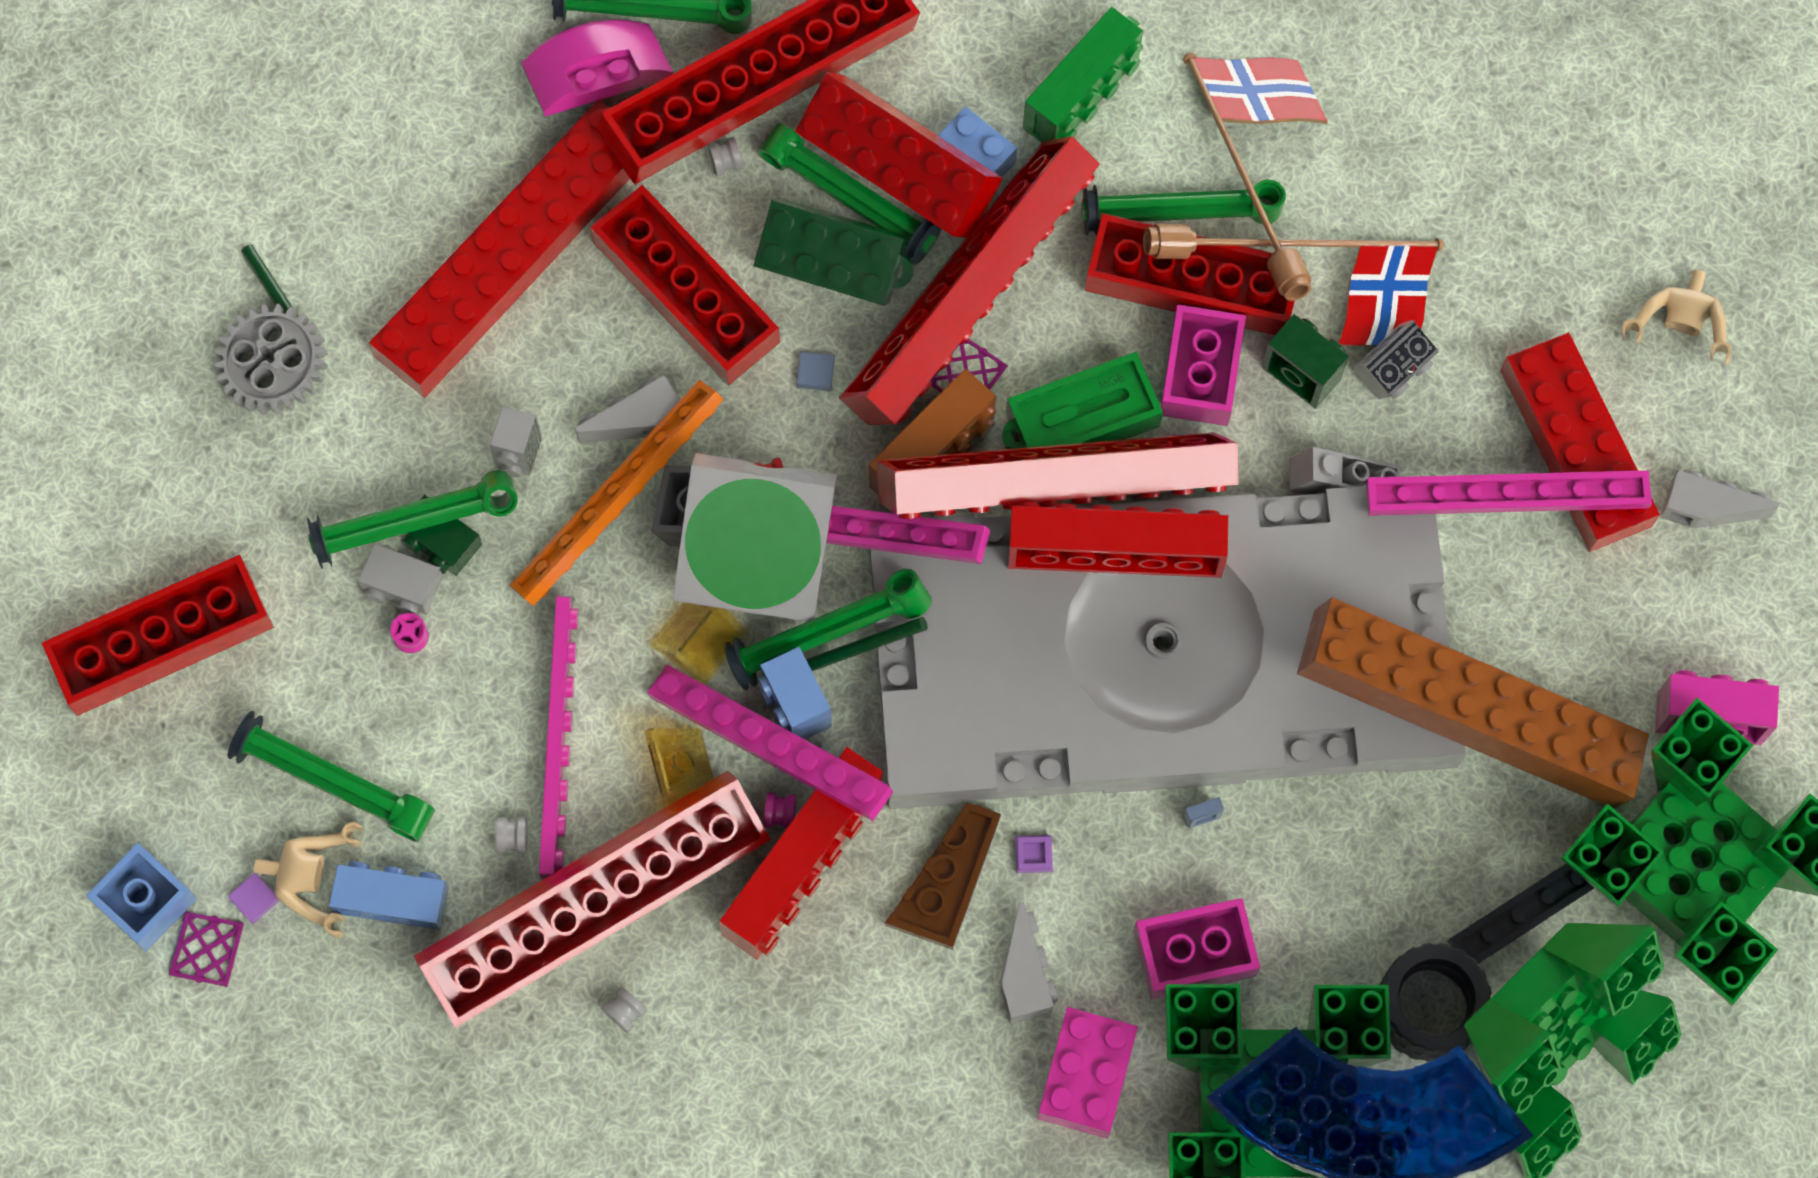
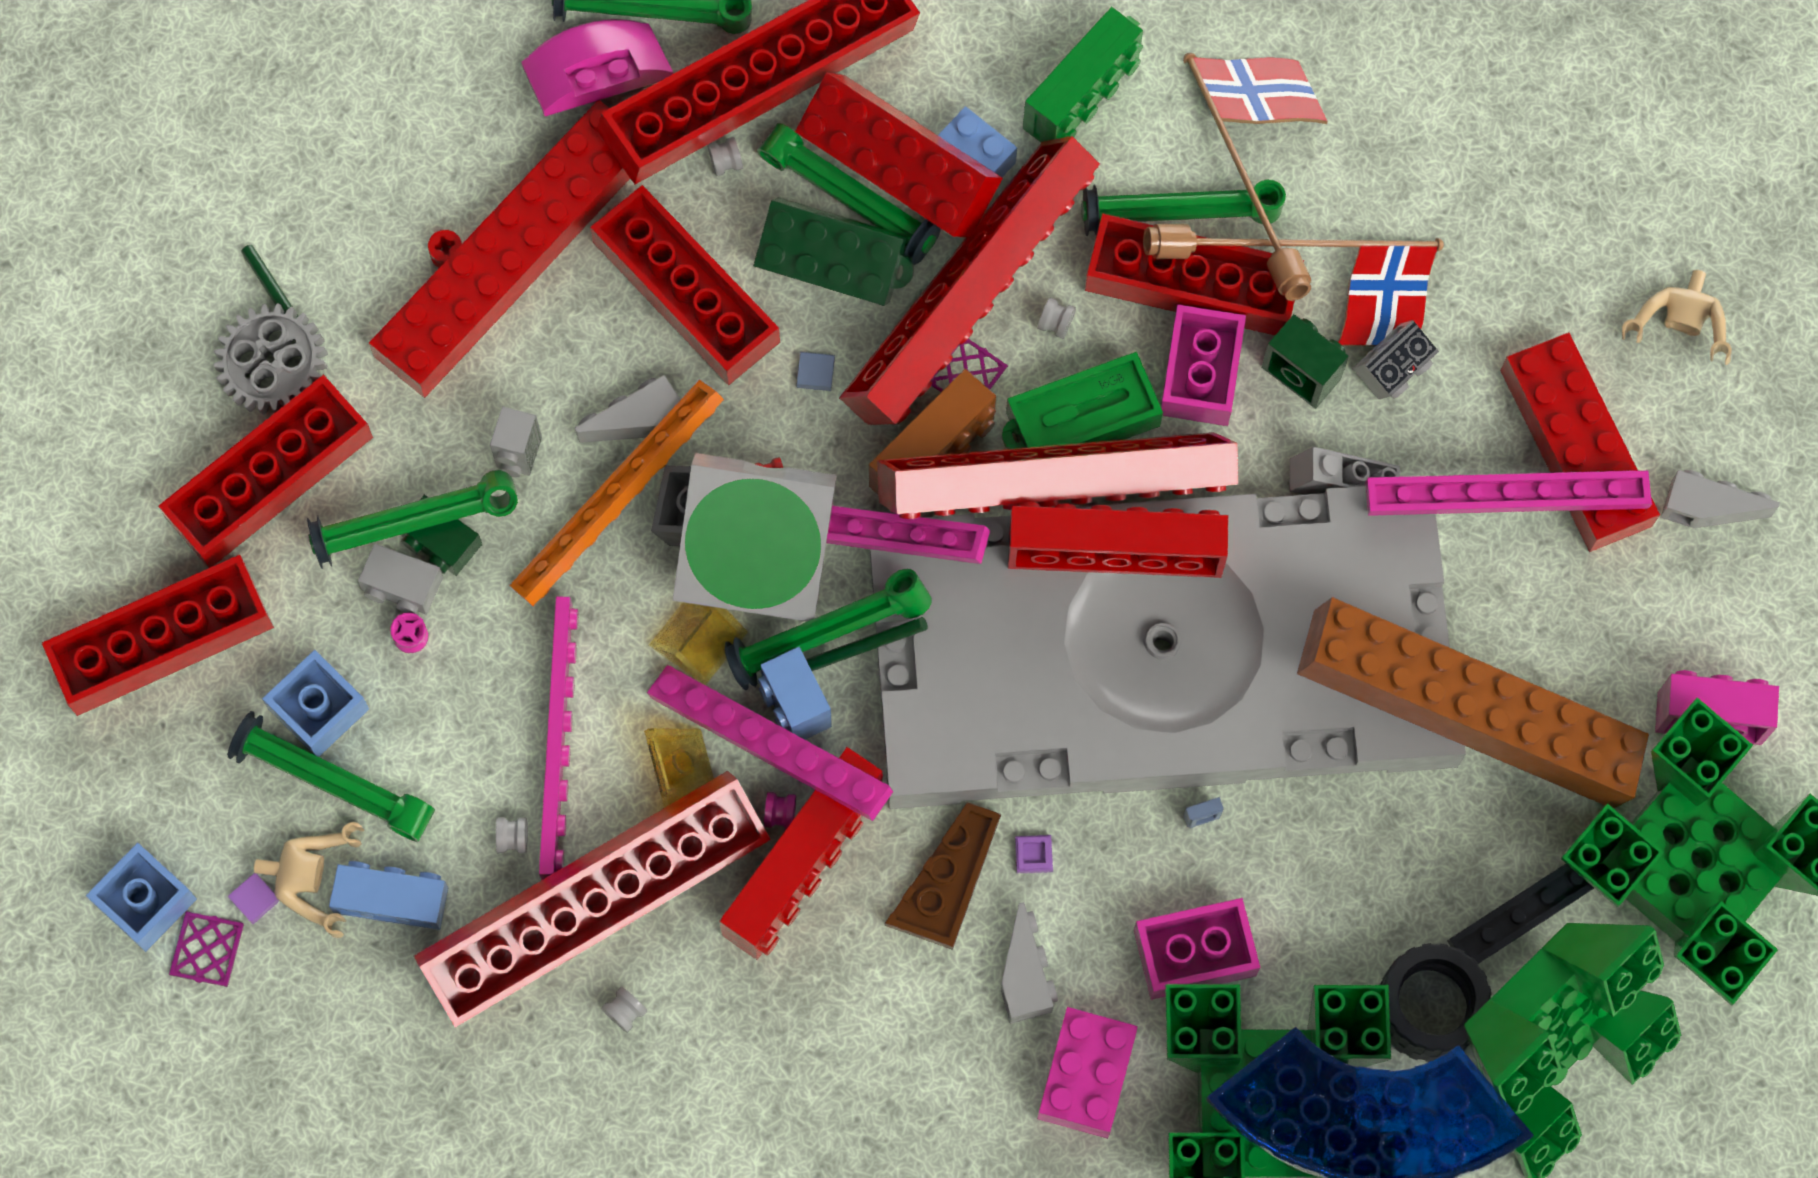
(266, 471): none -> red brick
(315, 703): none -> medium blue brick
(443, 239): none -> red wheel
(1056, 318): none -> light grey wheel

